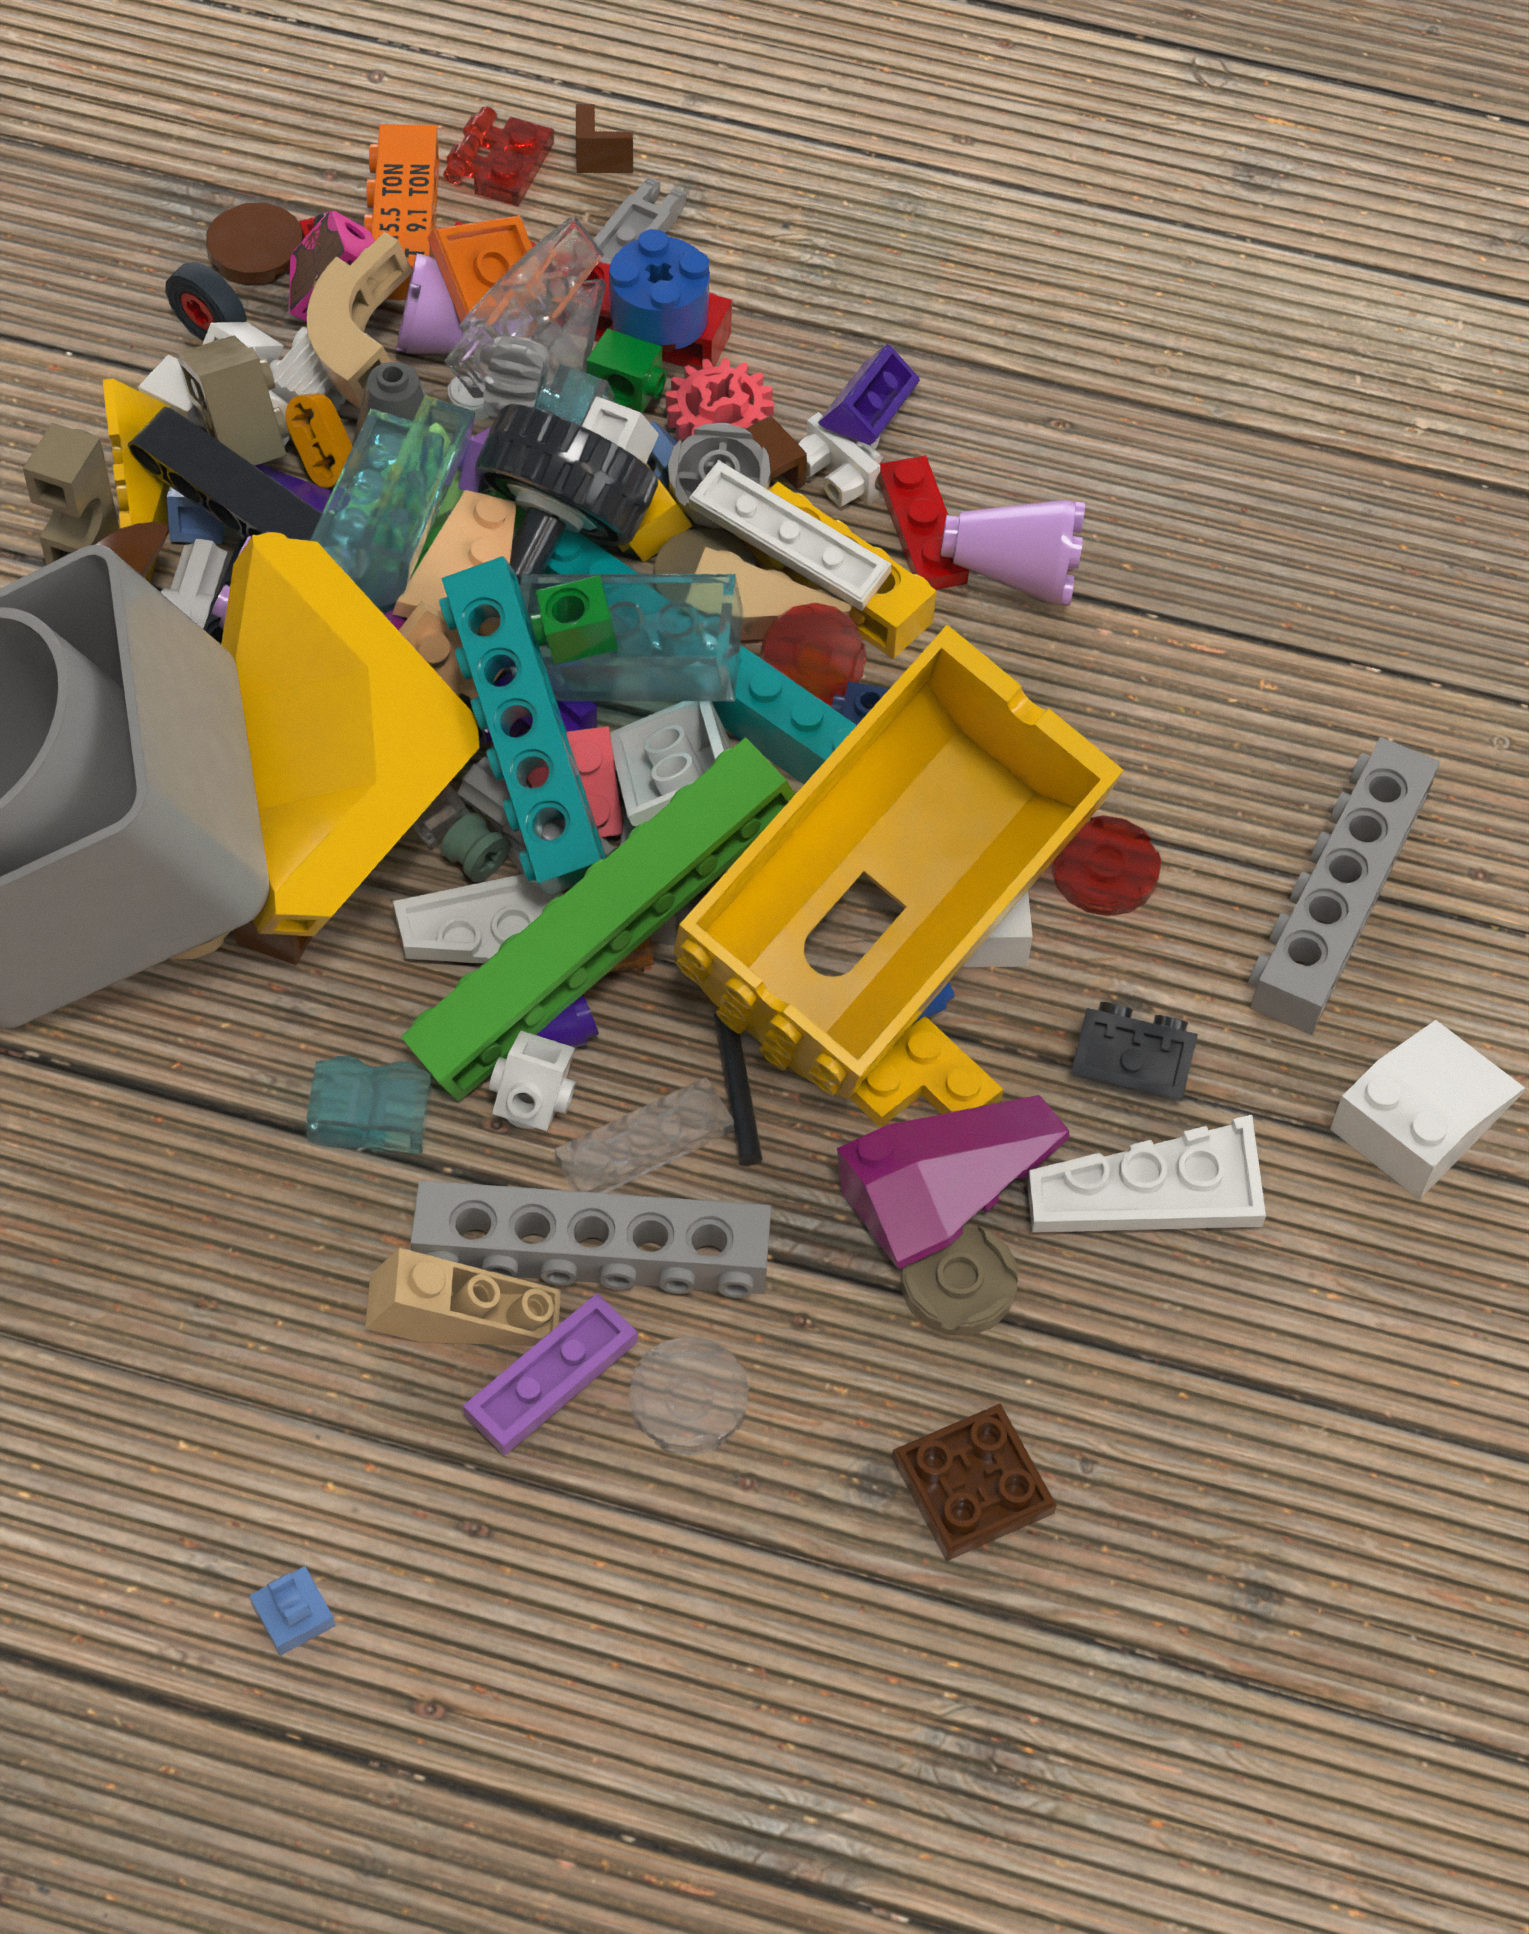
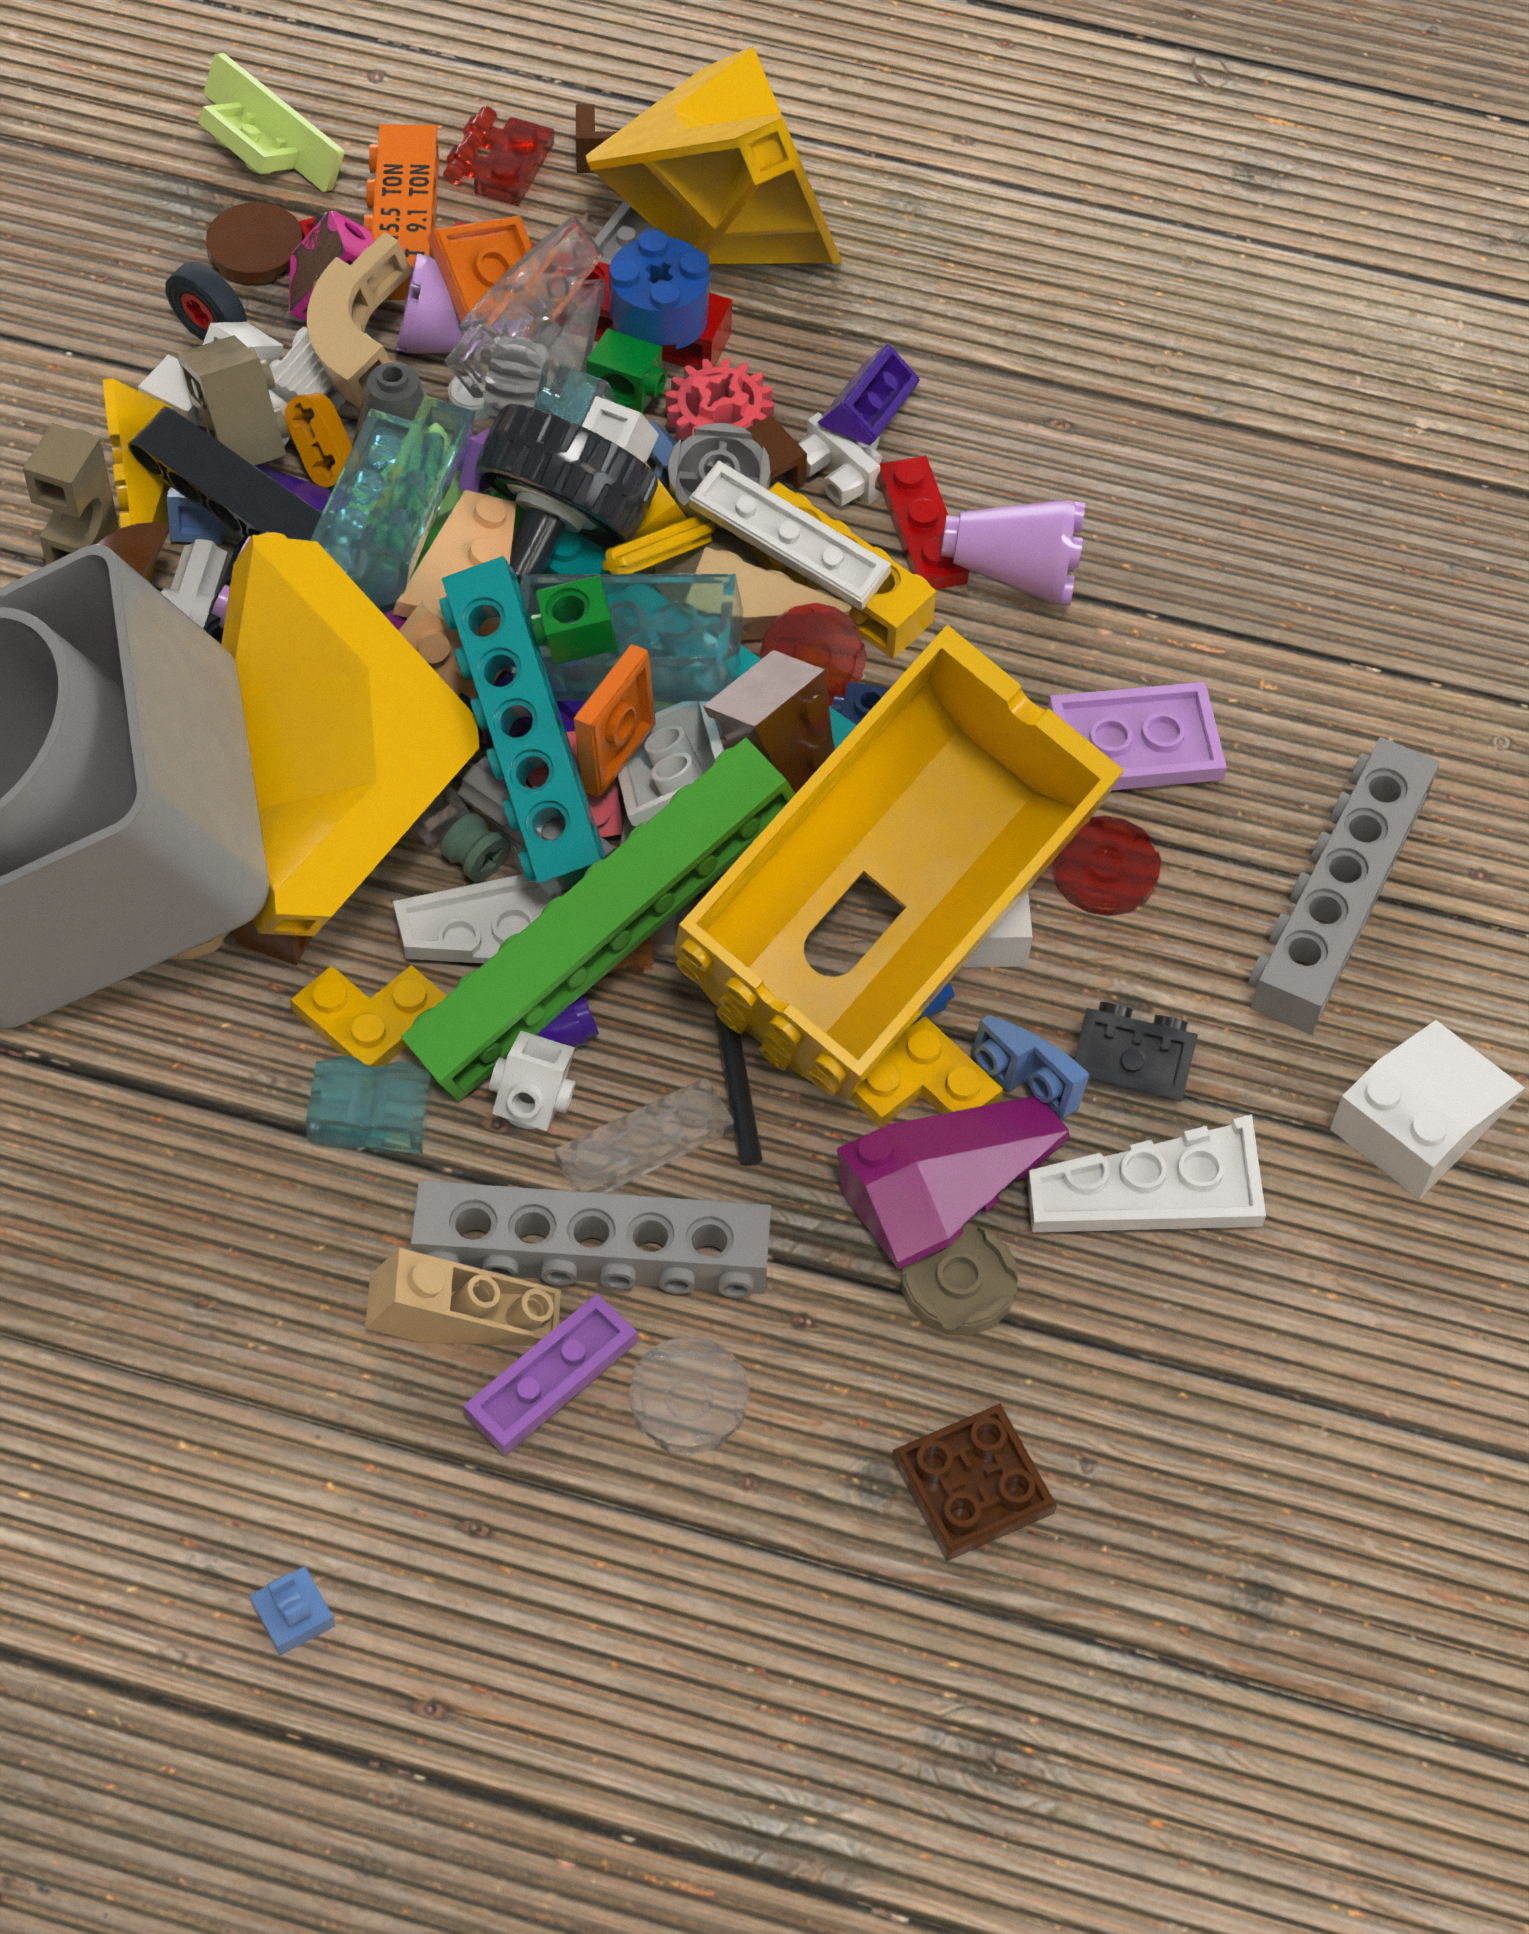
(265, 128): none -> yellowish green bracket
(361, 1024): none -> yellow plate
(615, 720): none -> orange tile
(658, 546): none -> yellow axle
(720, 170): none -> yellow panel
(782, 712): none -> reddish brown wedge
(1020, 1056): none -> medium blue slope
(1150, 732): none -> lavender plate

